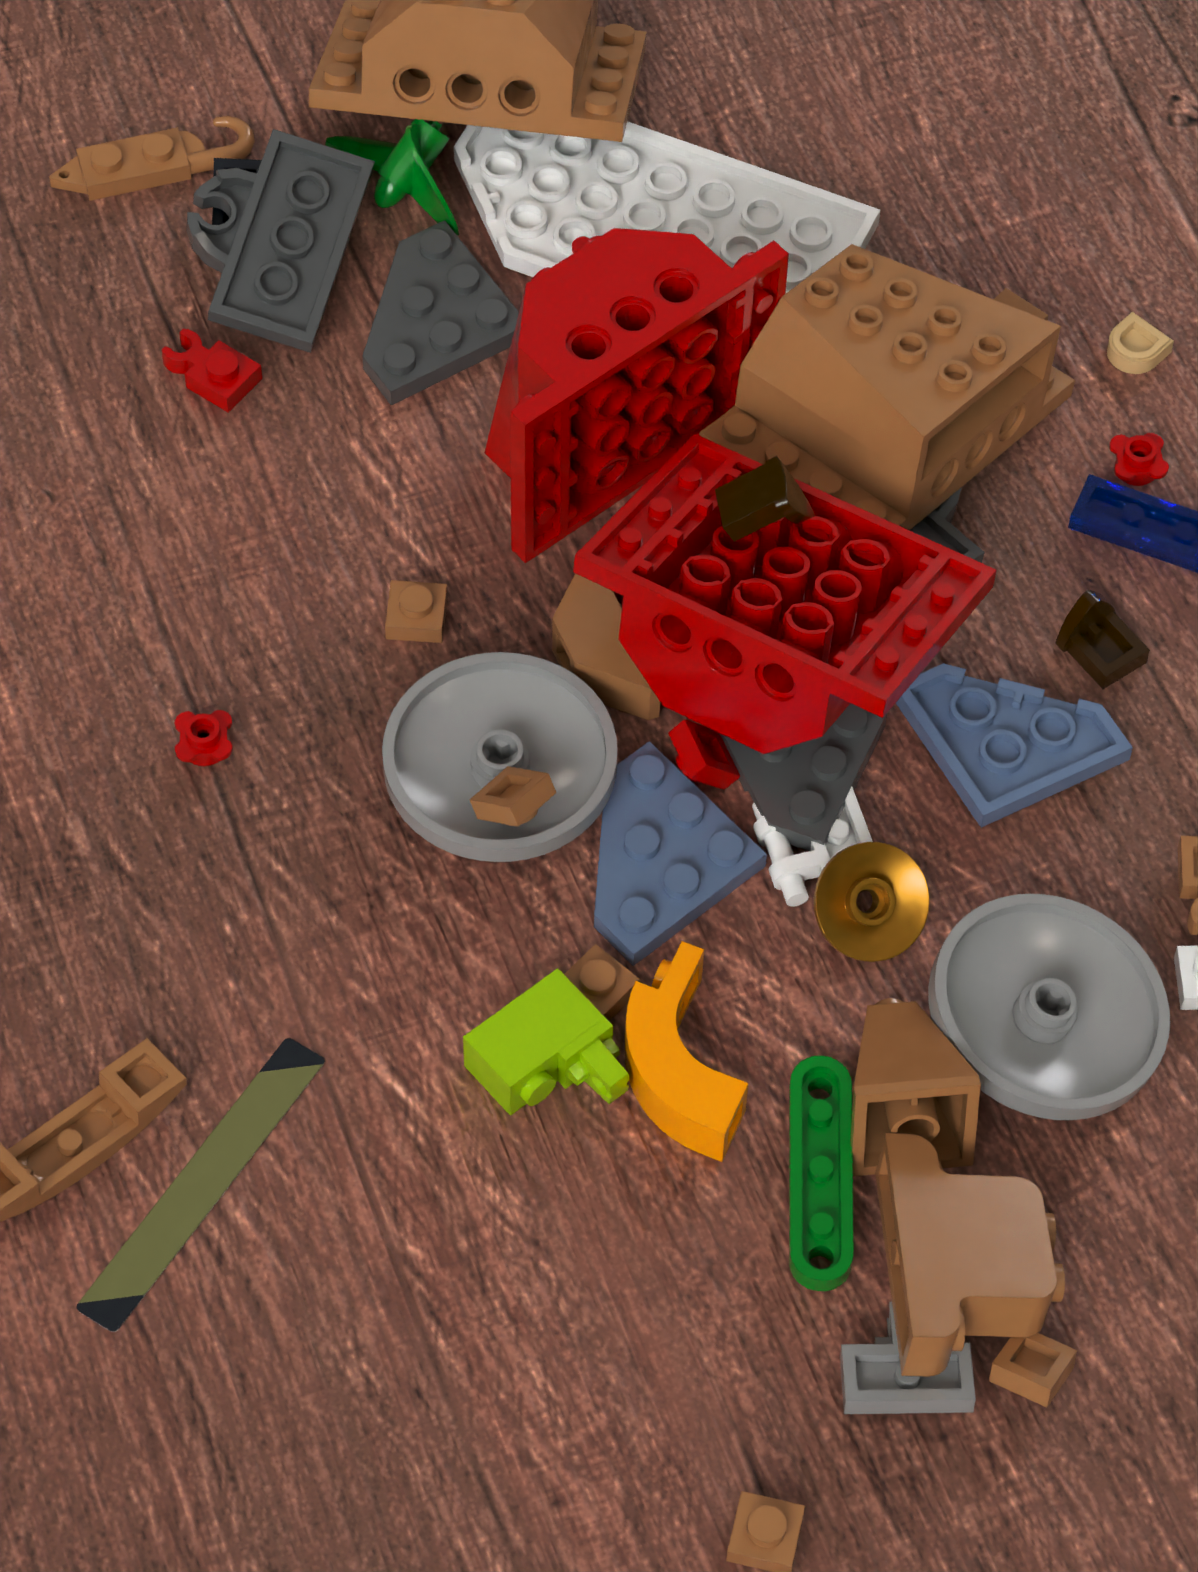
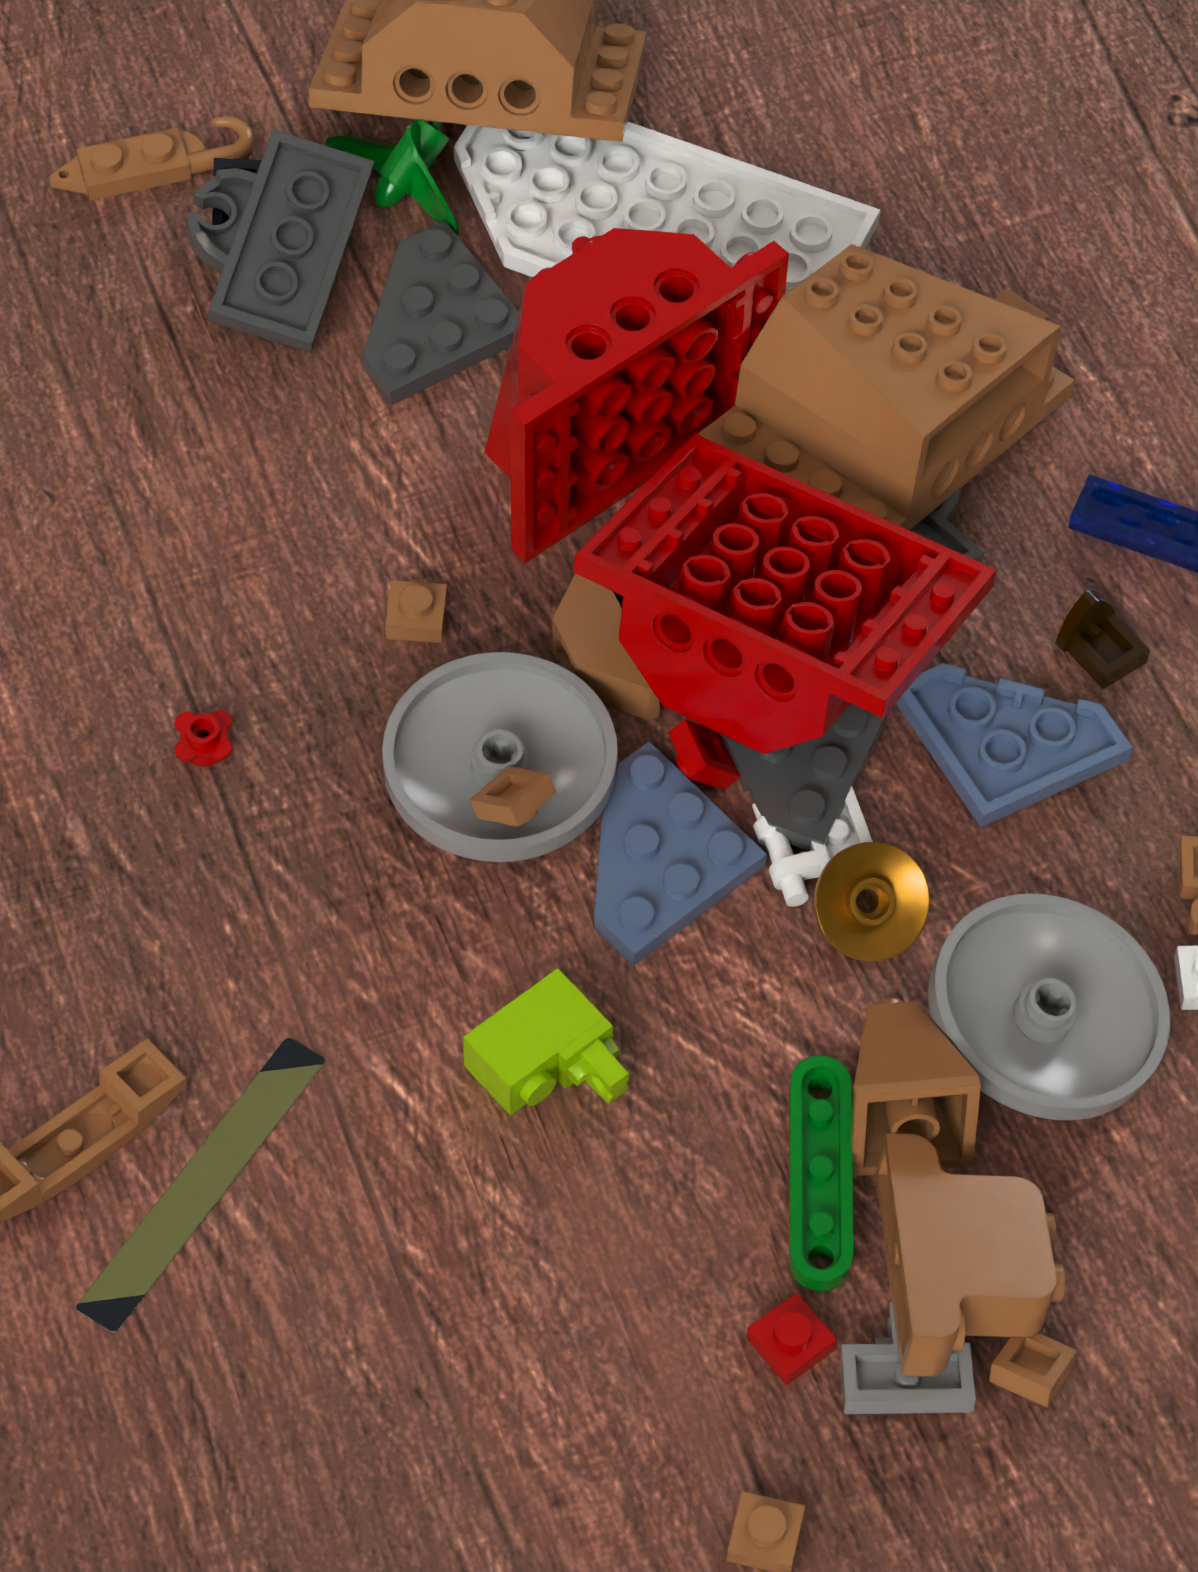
(213, 373): red plate -> none
(602, 981): medium nougat plate -> none
(672, 1087): light orange arch -> none
(761, 499): dark brown tile -> none
(791, 1338): none -> red plate
(1135, 469): red plate -> none
(1137, 345): tan tile -> none

